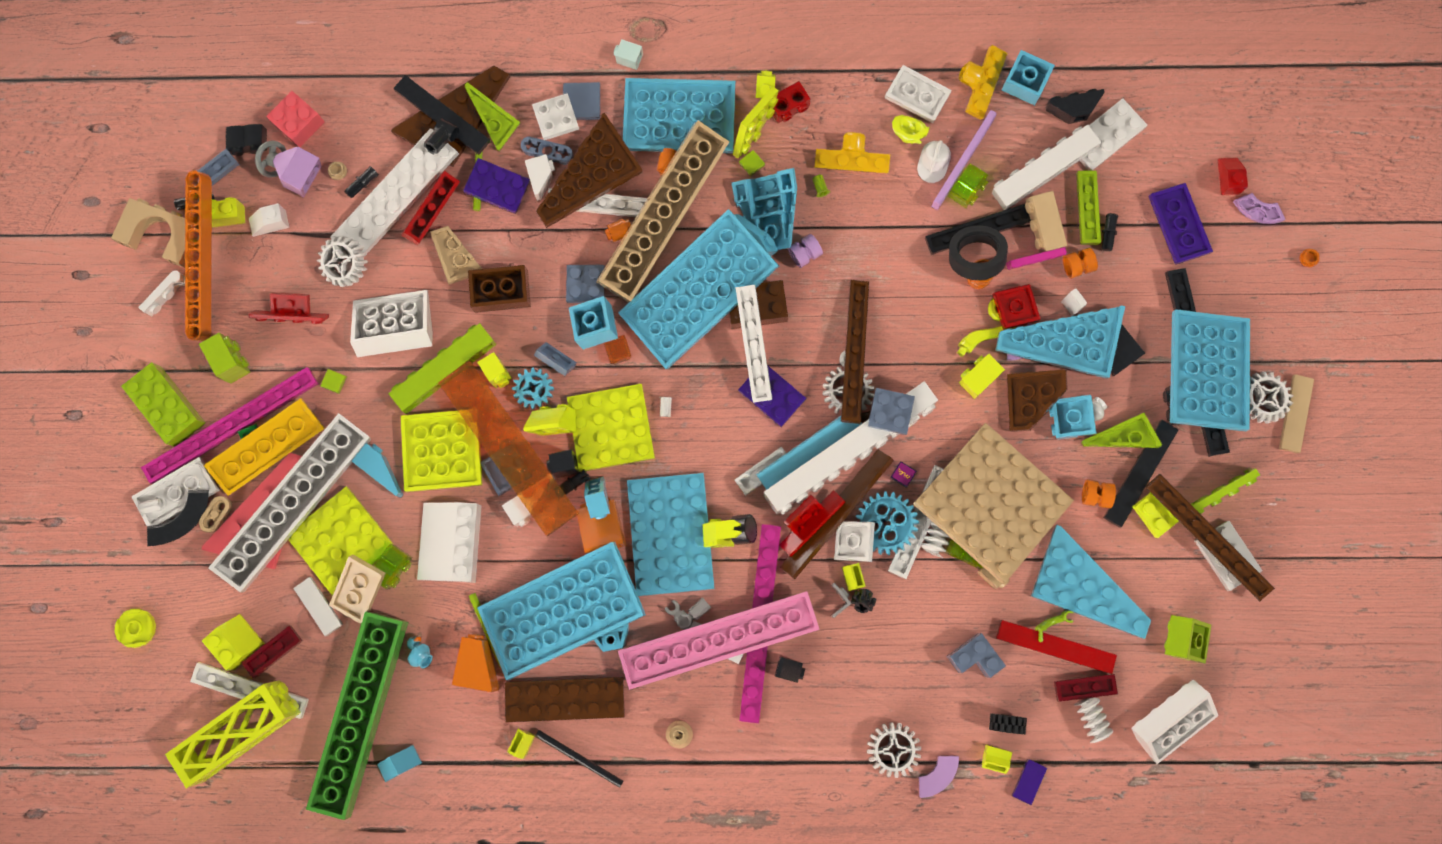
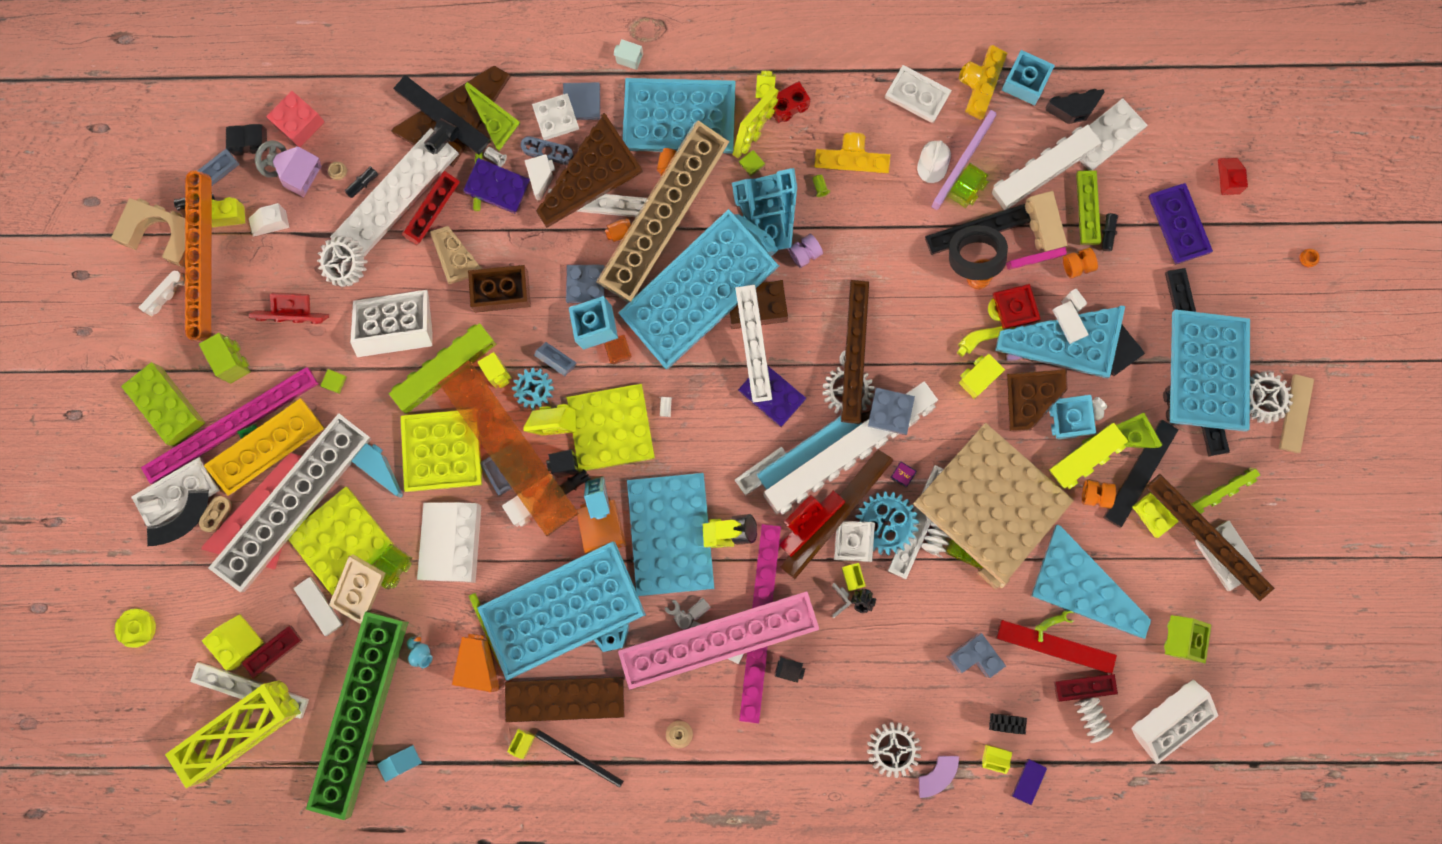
(495, 156): none -> white piece
(909, 129): neon yellow hat -> none
(1070, 322): none -> white tile
(1088, 455): none -> neon yellow brick
(1259, 211): lavender tile -> none

